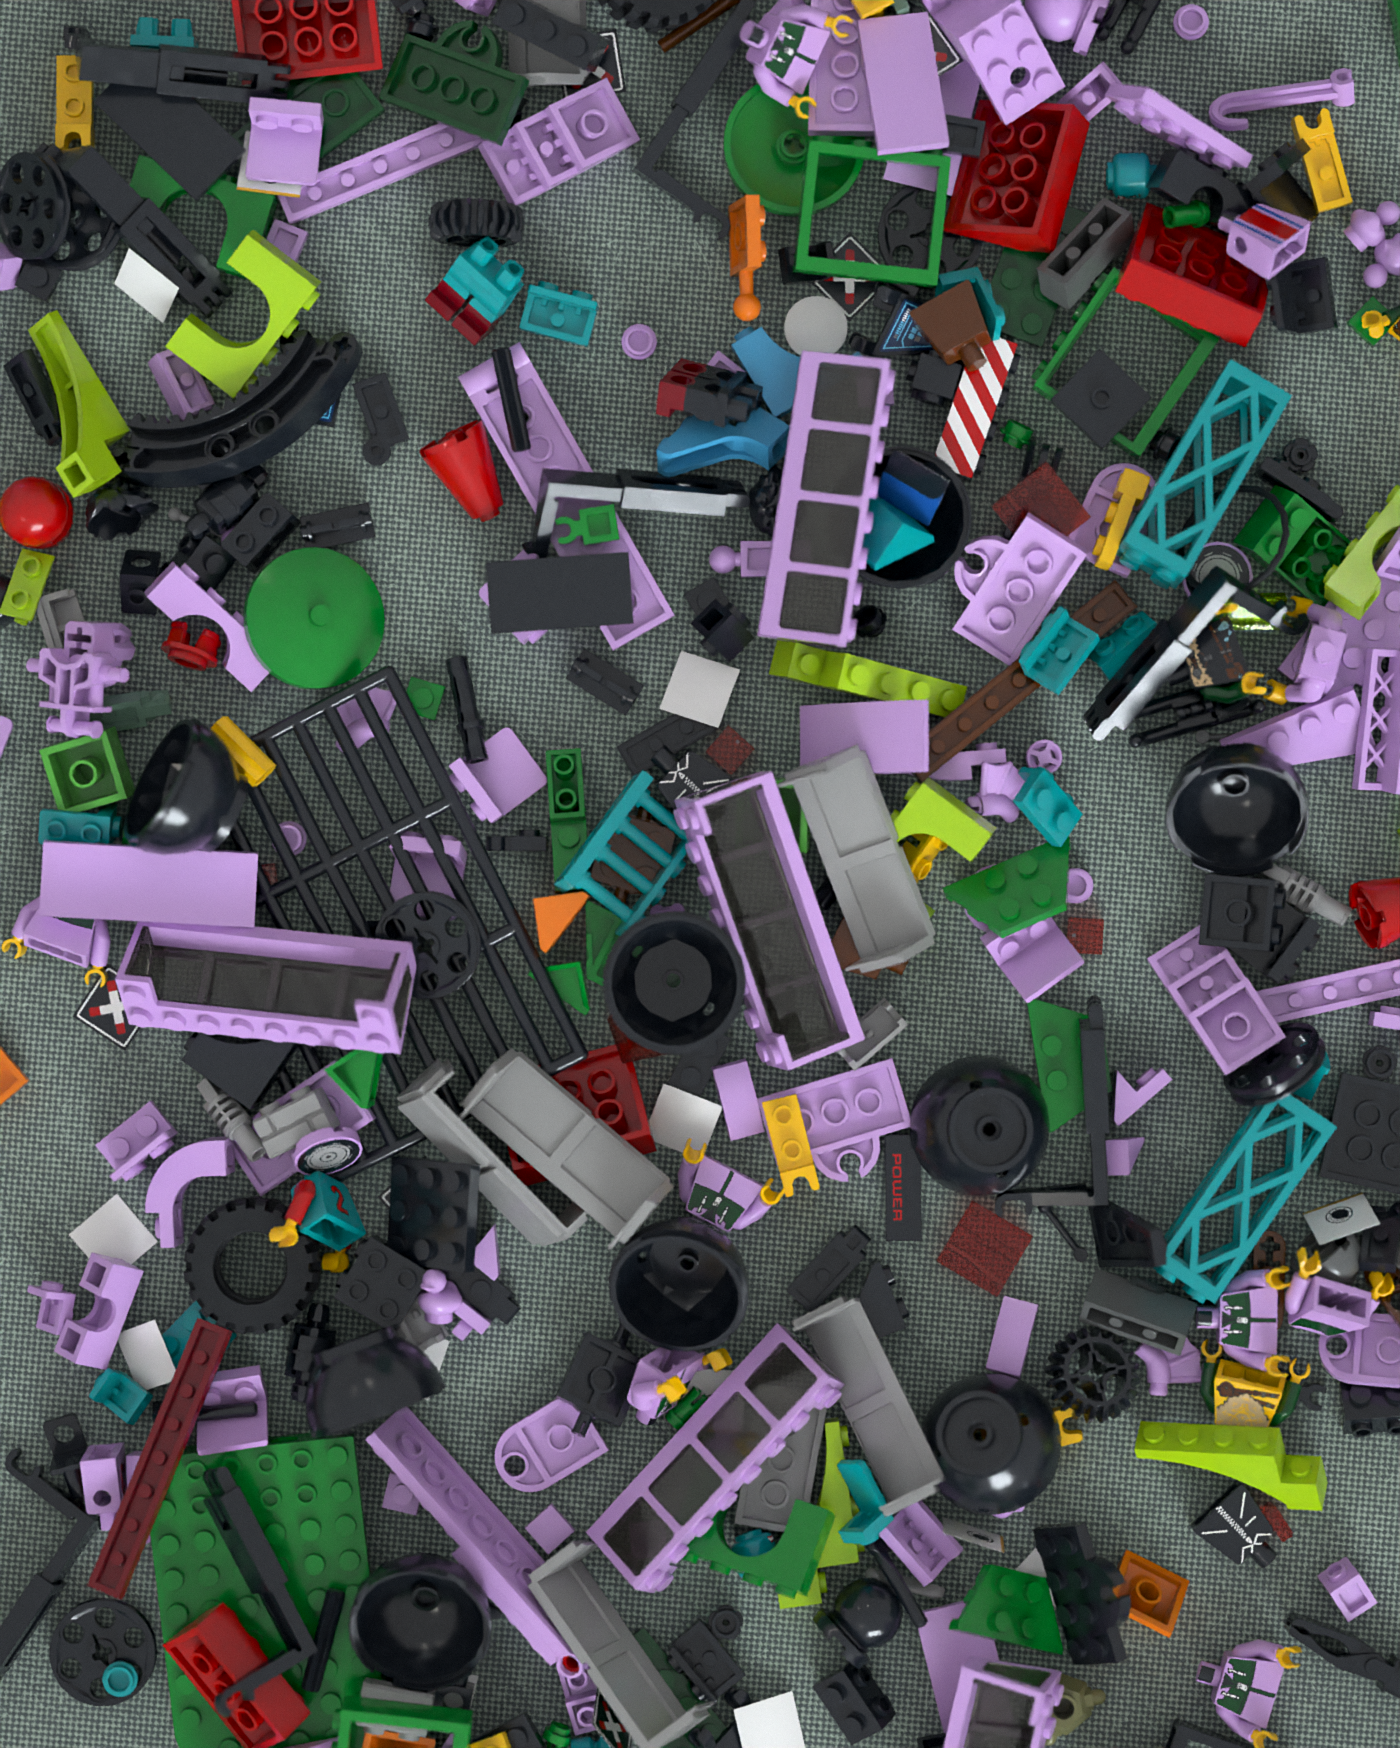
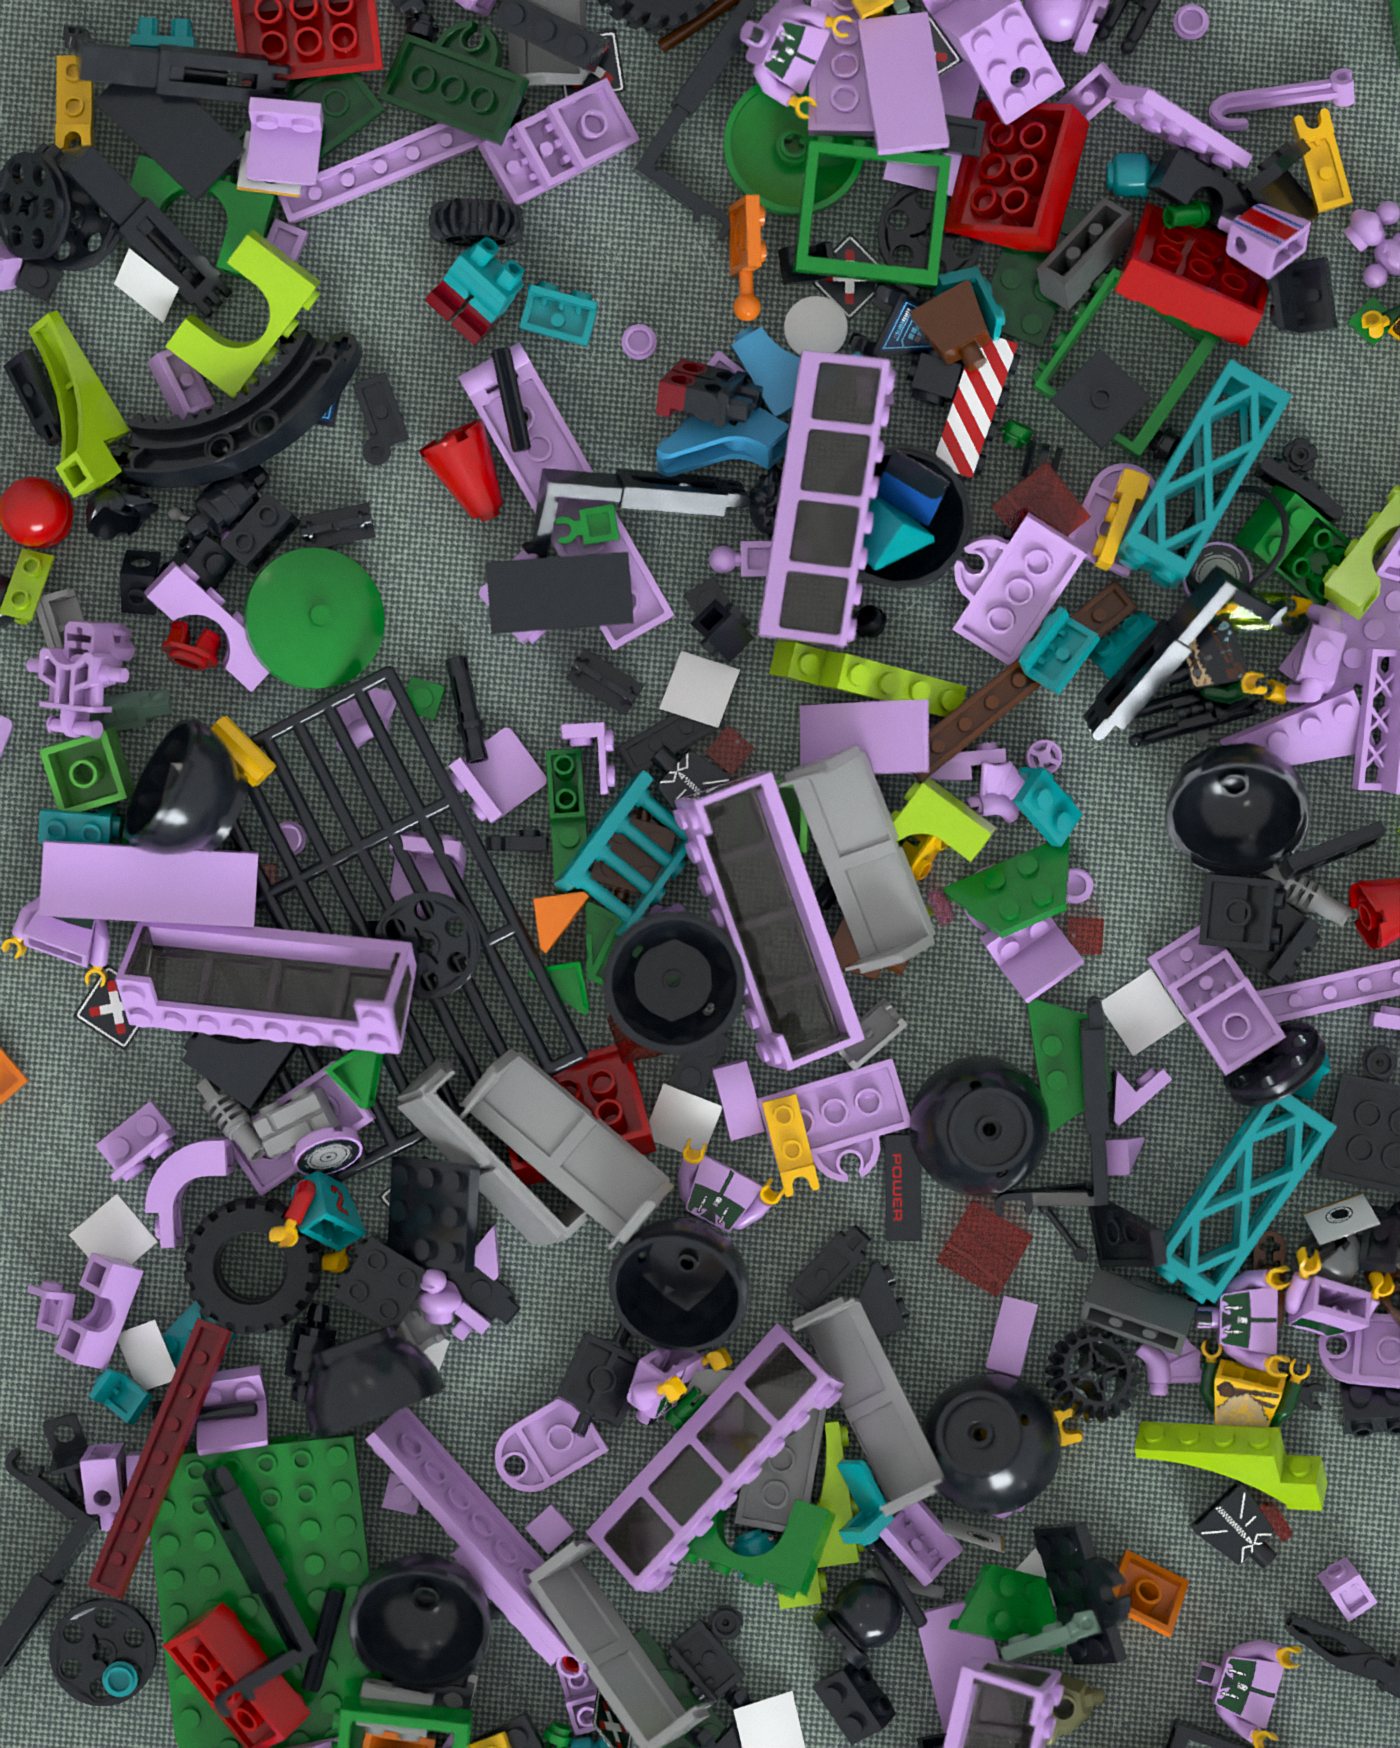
(582, 735): none -> lavender bracket
(941, 906): none -> clear pink tile
(1053, 1637): none -> sand green hinge
(1142, 1012): none -> white sticker
(1332, 850): none -> black tile

